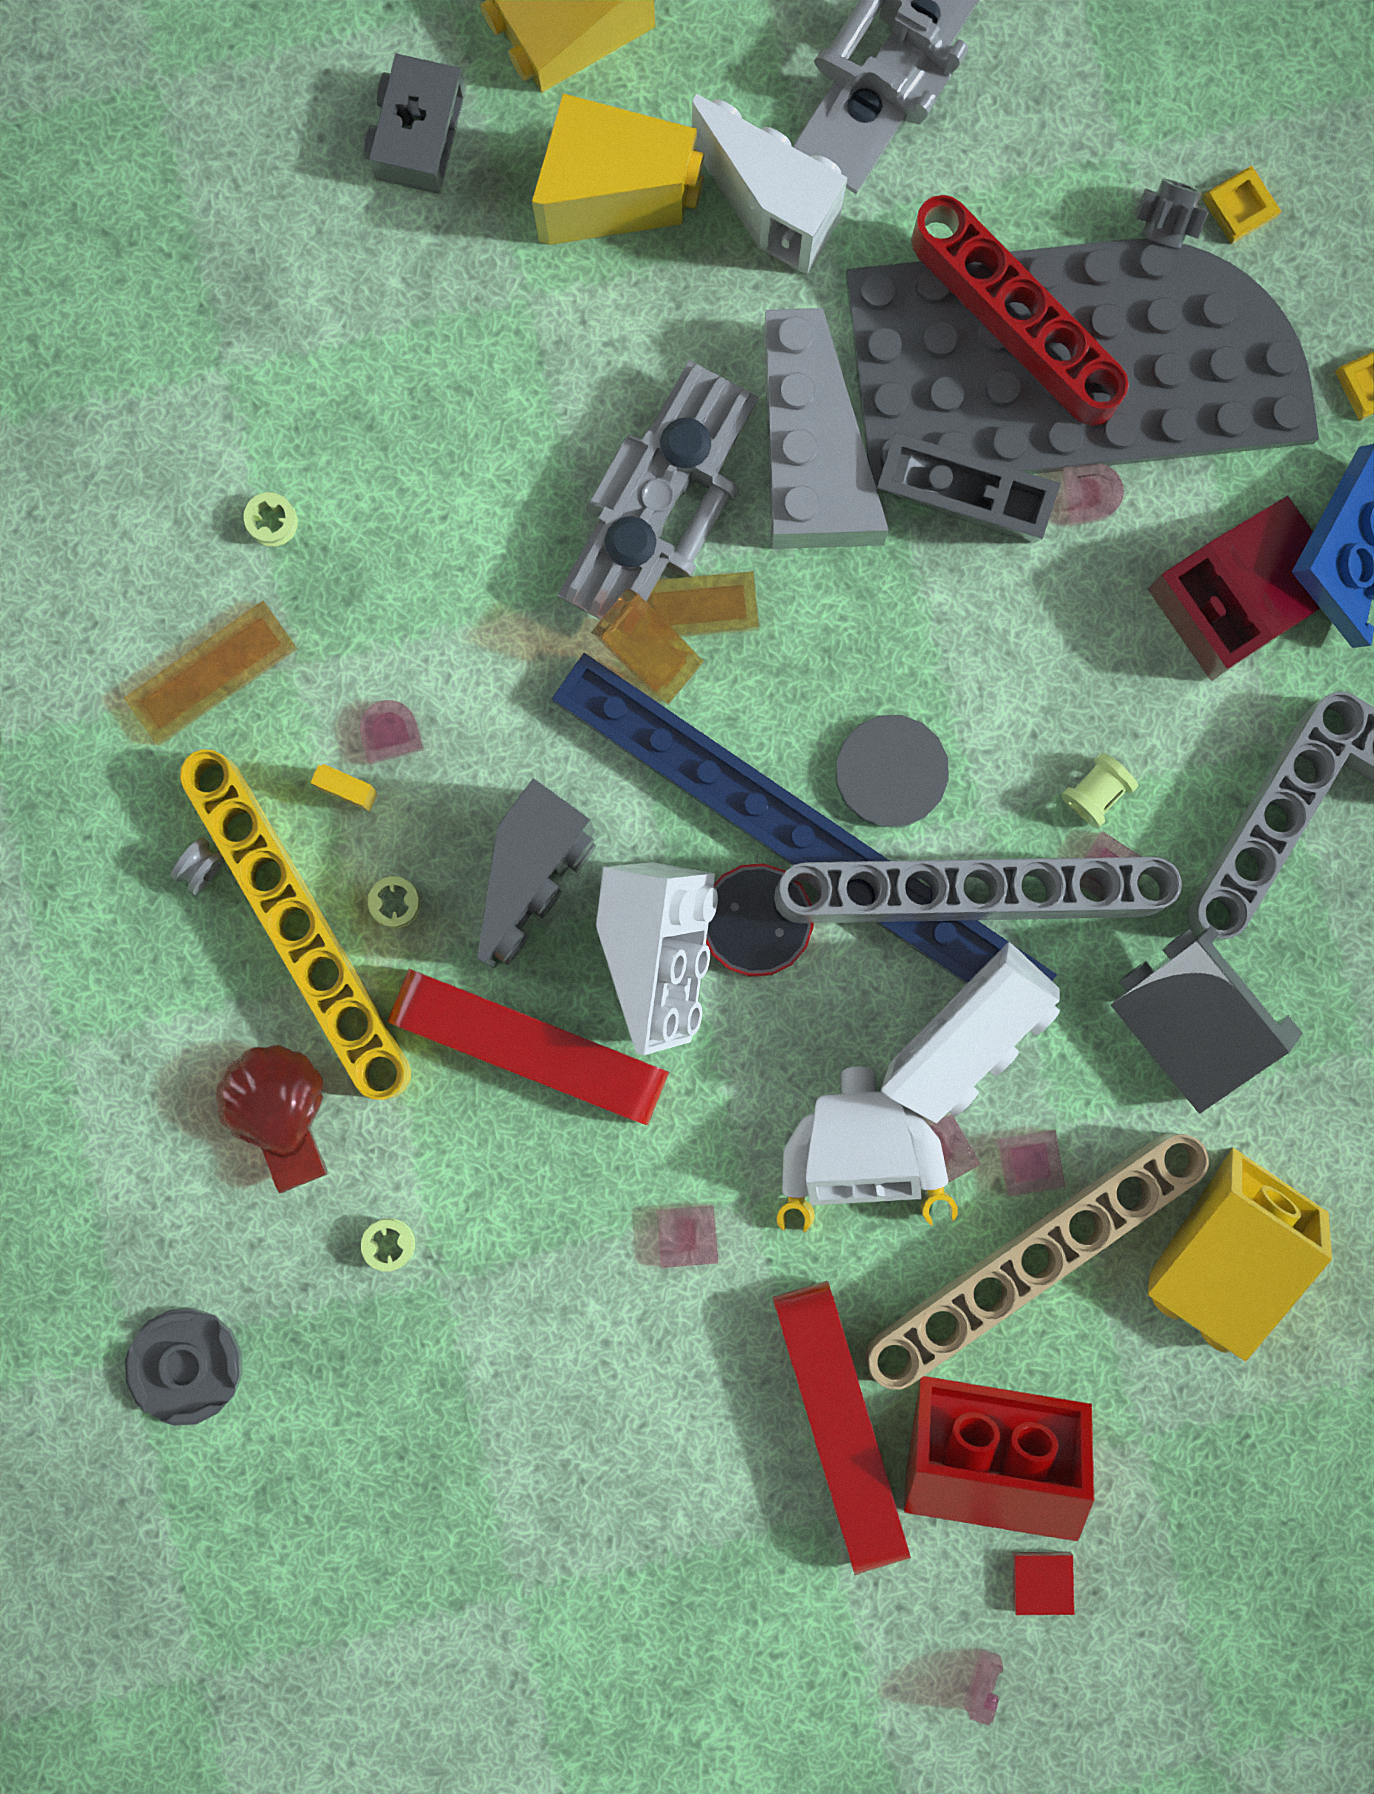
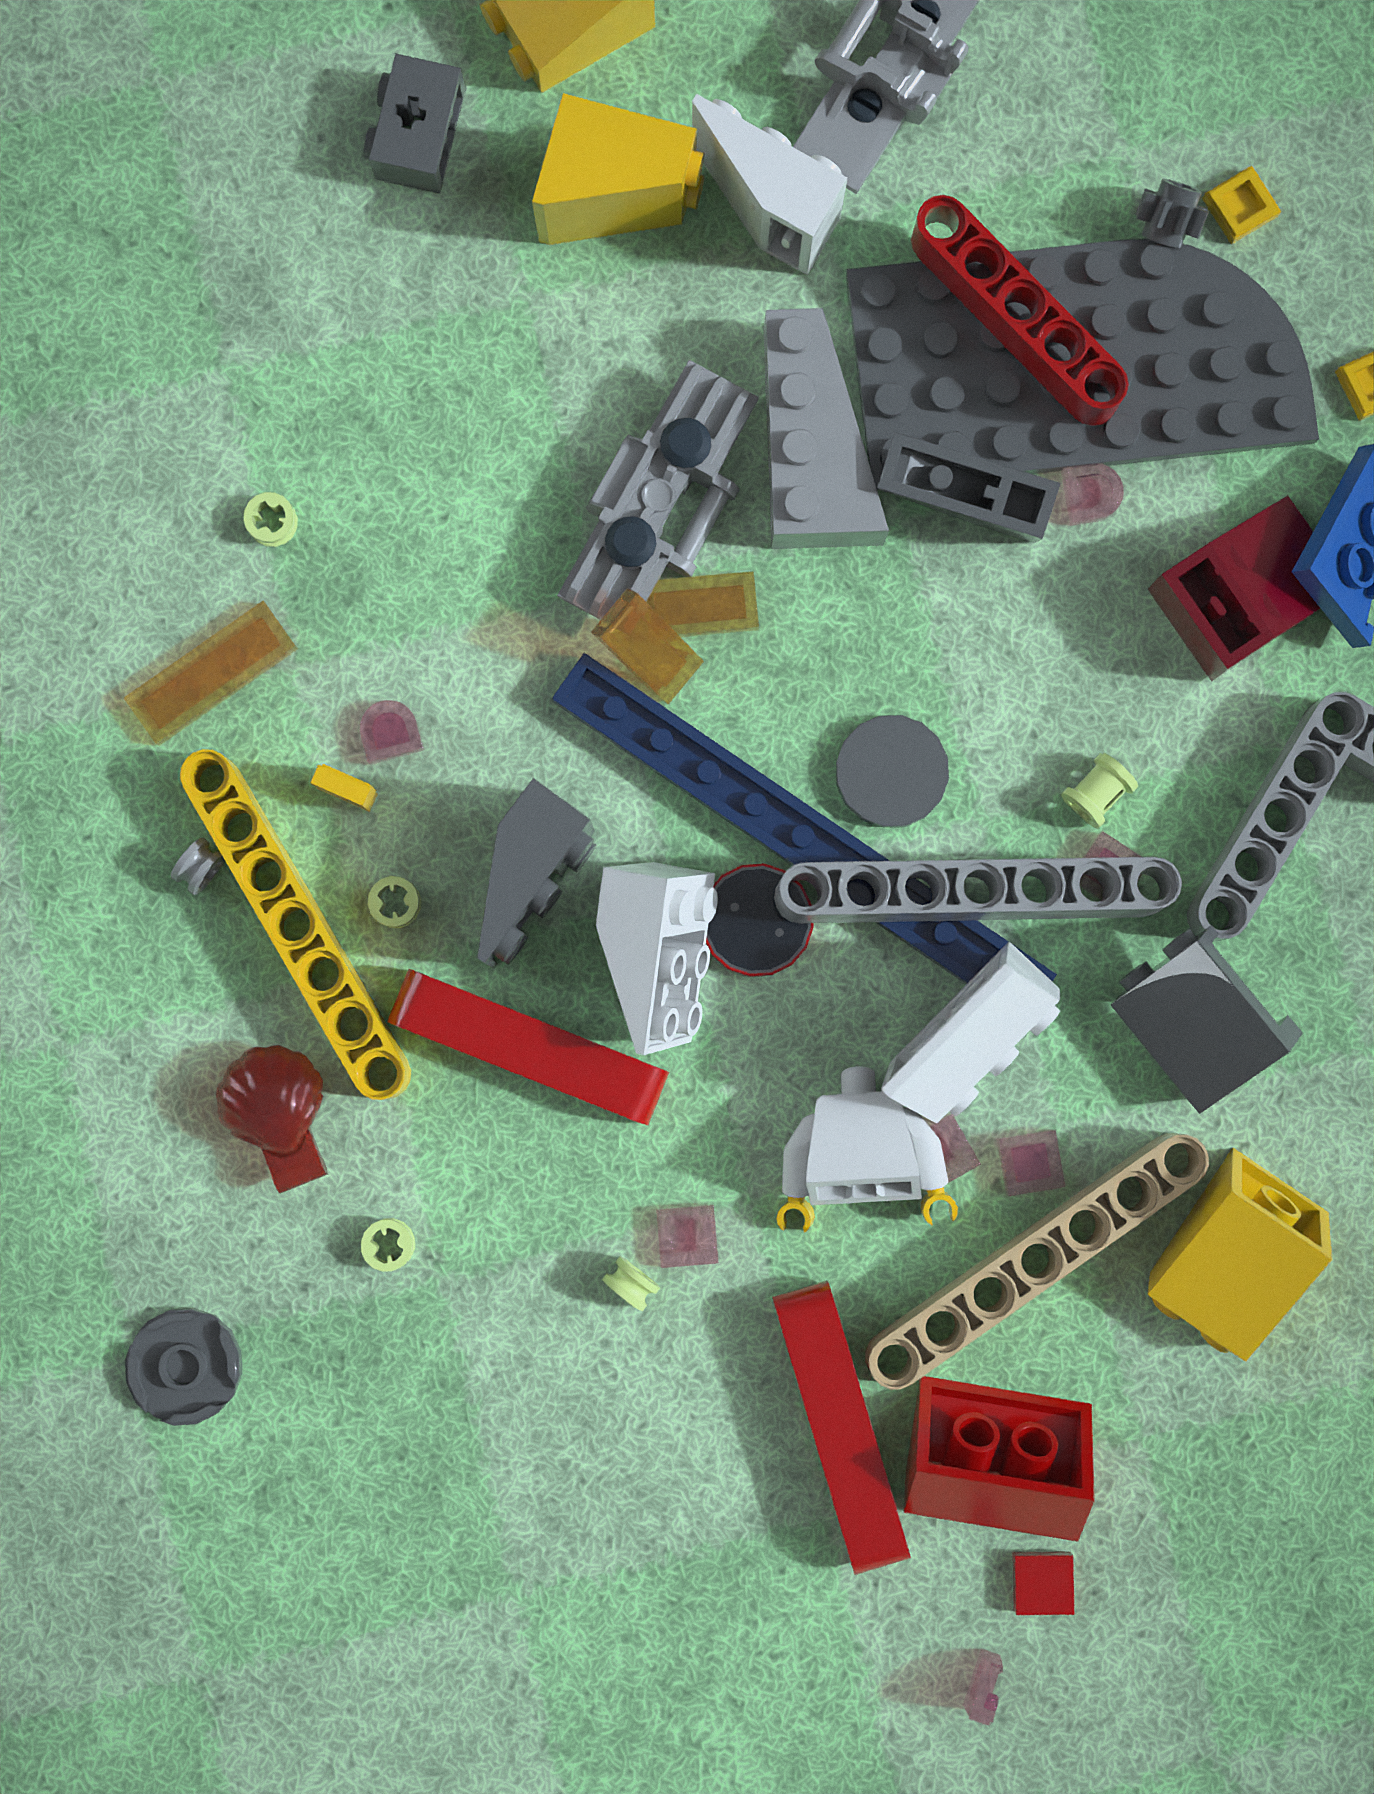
(631, 1283): none -> yellowish green bush

